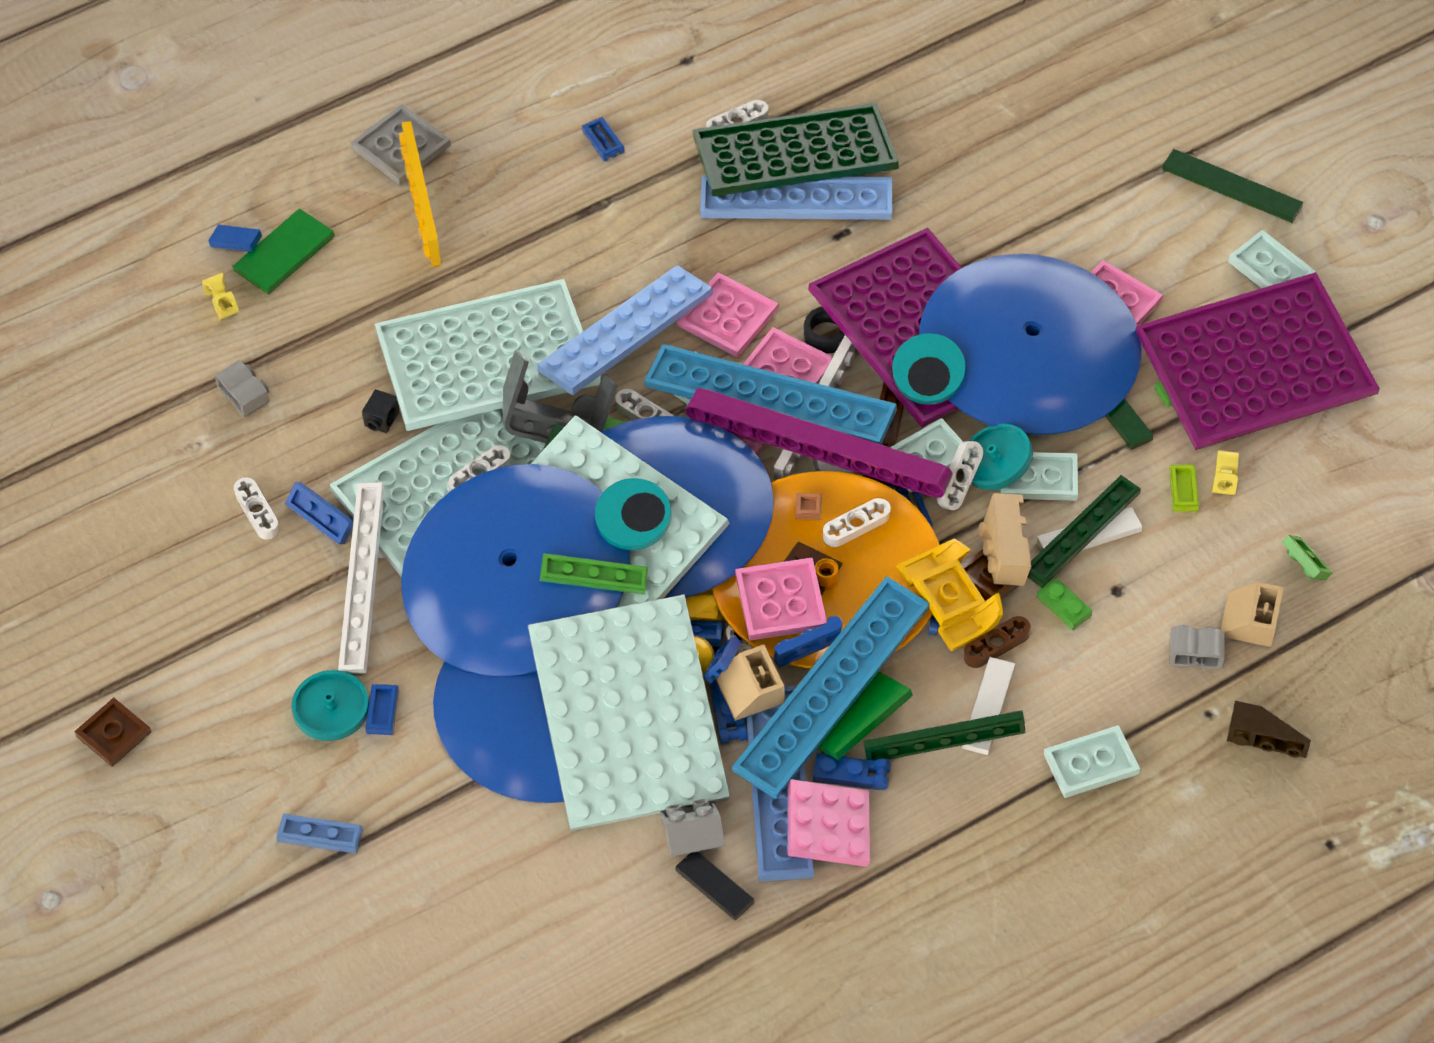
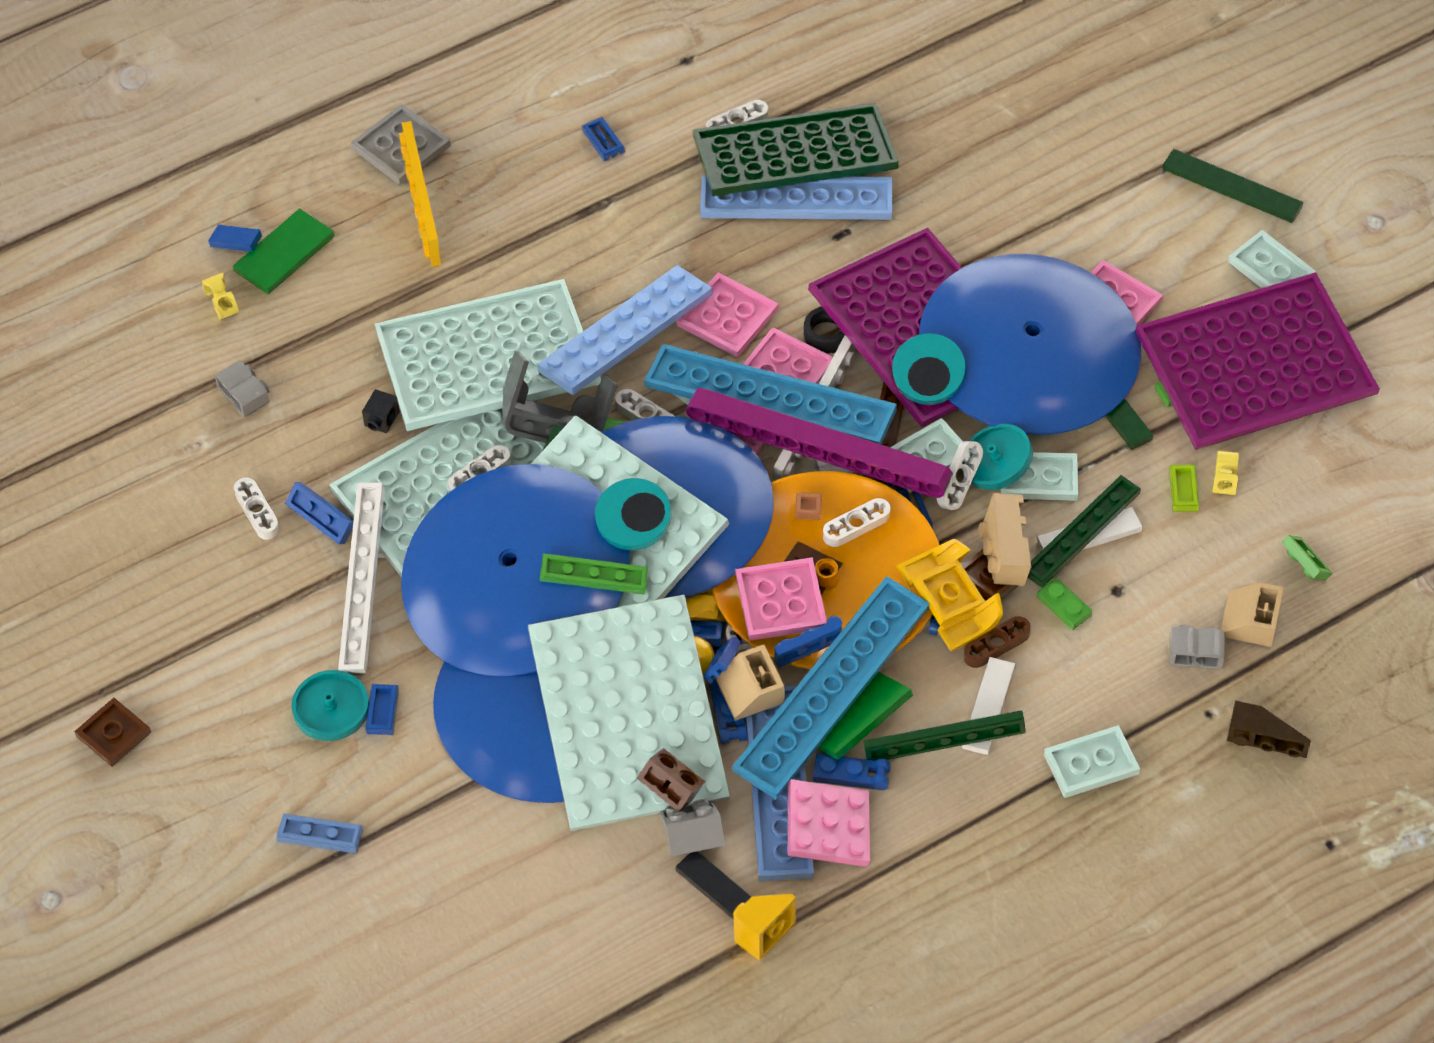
(671, 779): none -> reddish brown brick
(763, 922): none -> yellow slope

